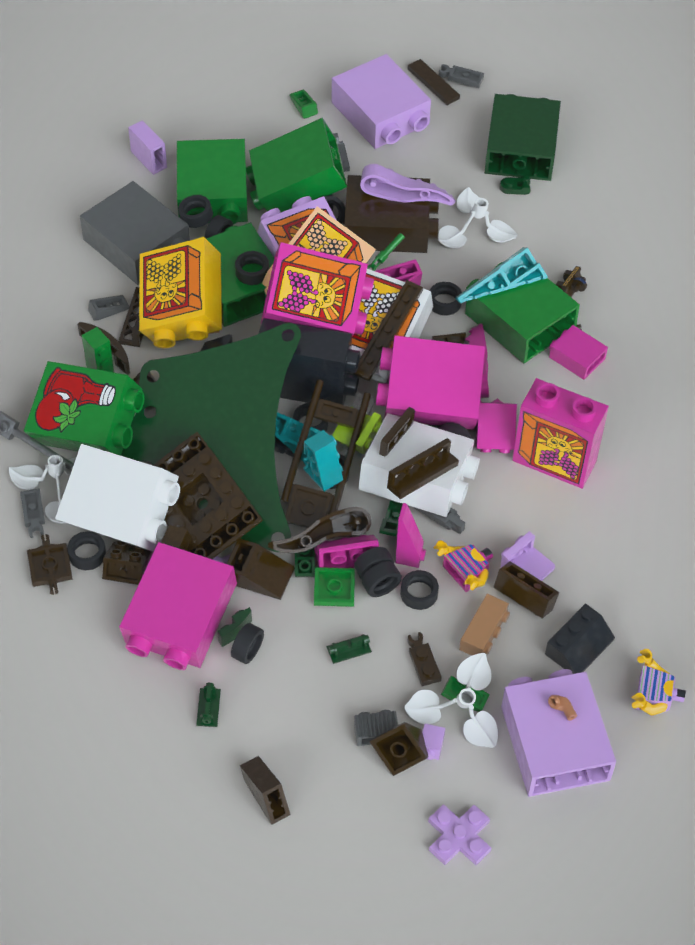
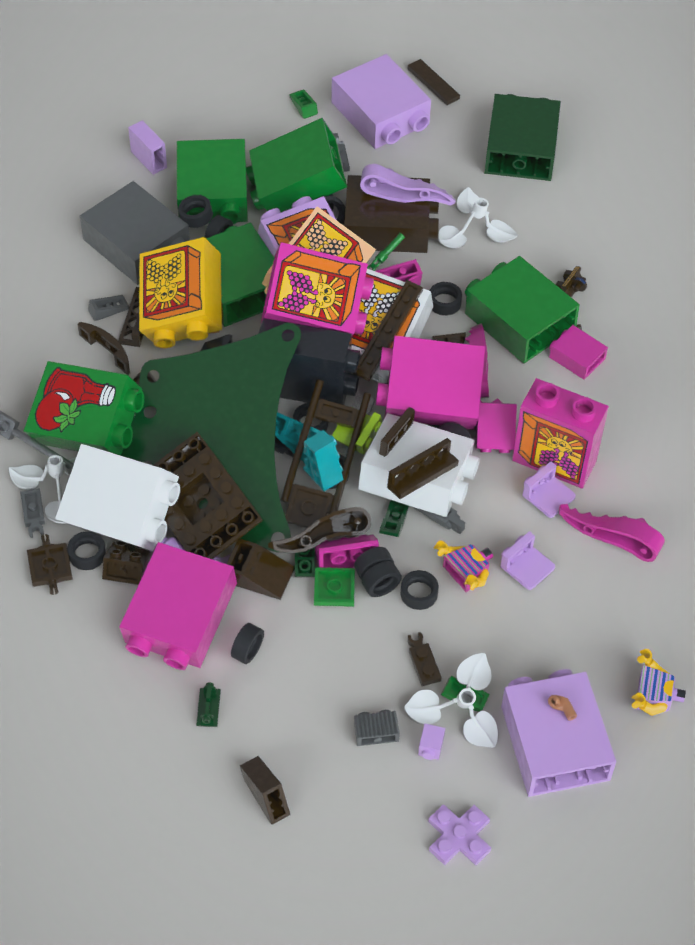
(97, 350): green brick -> none
(177, 537): dark brown brick -> none
(229, 632): dark green slope -> none
(251, 257): black tyre -> none
(349, 648): dark green hinge -> none
(401, 747): dark brown slope -> none
(409, 540): dark pink wedge -> none
(462, 75): dark grey plate -> none
(485, 626): medium nougat brick -> none
(513, 272): teal wedge -> none
(516, 186): dark green plate -> none
(526, 589): dark brown brick -> none
(547, 491): none -> lavender bracket
(580, 640): black slope -> none
(623, 532): none -> dark pink animal

